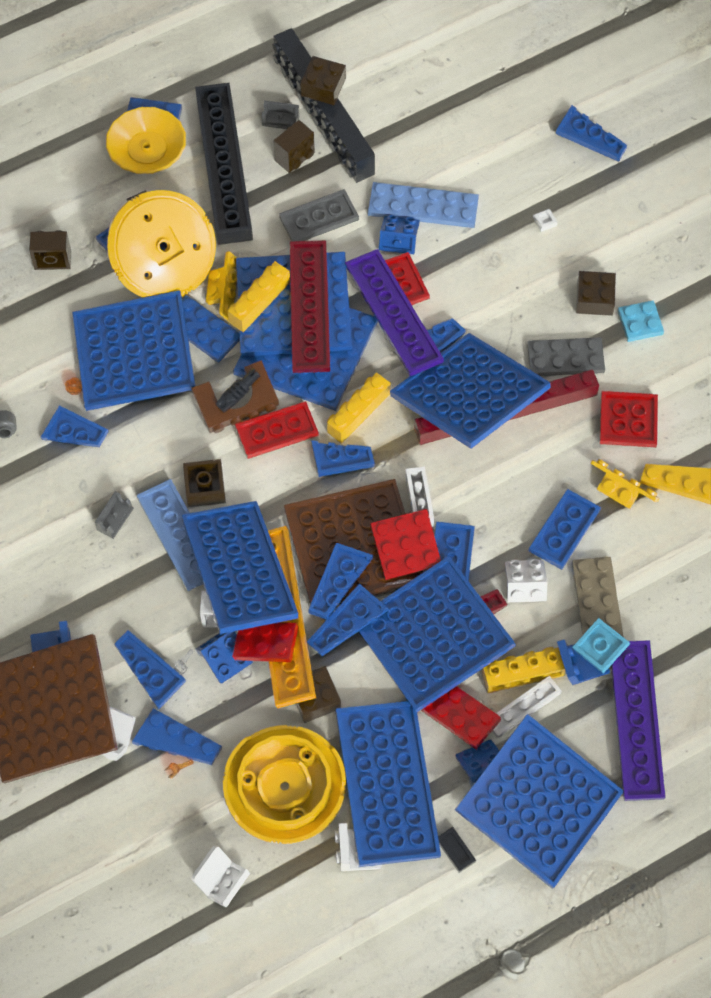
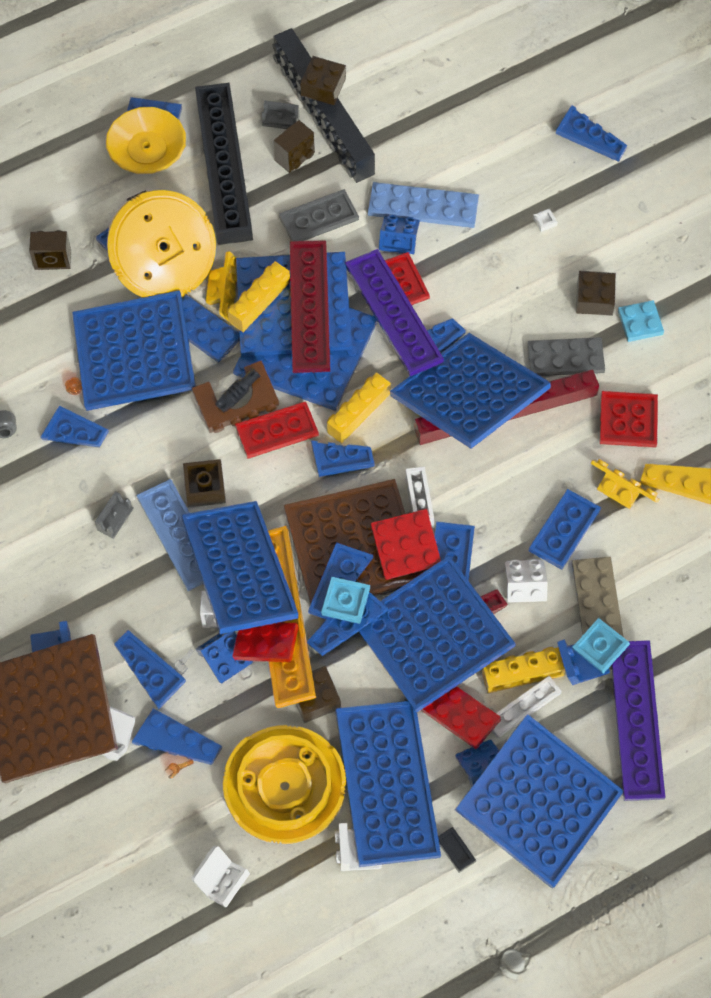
(345, 600): none -> medium azure plate

